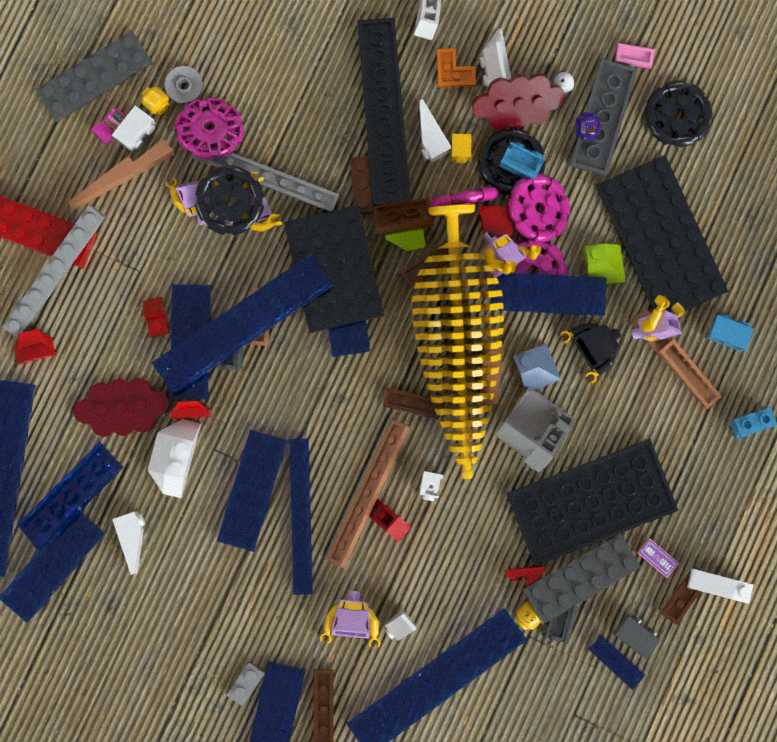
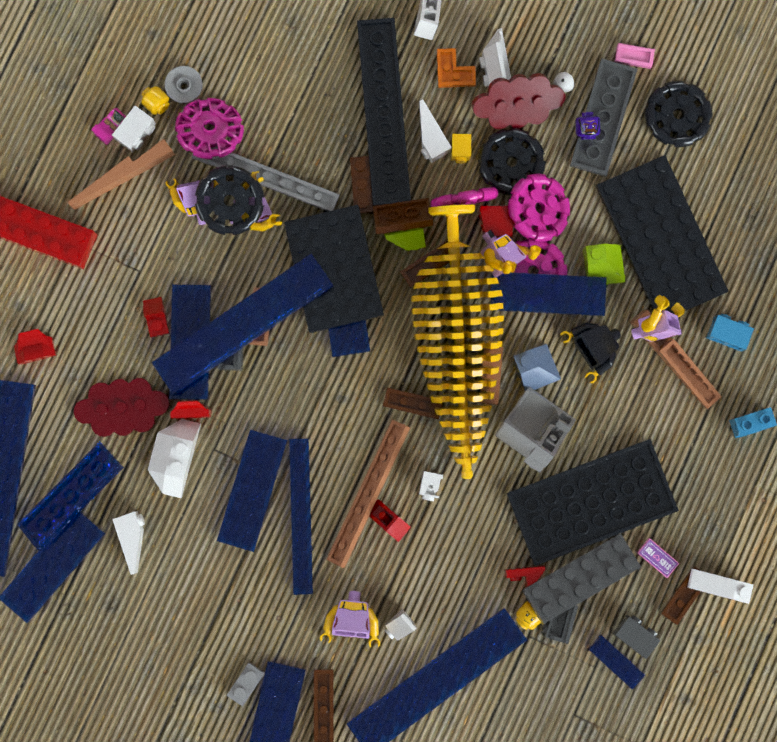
(54, 271): light grey plate -> none
(94, 76): dark grey plate -> none
(522, 161): dark azure hinge -> none

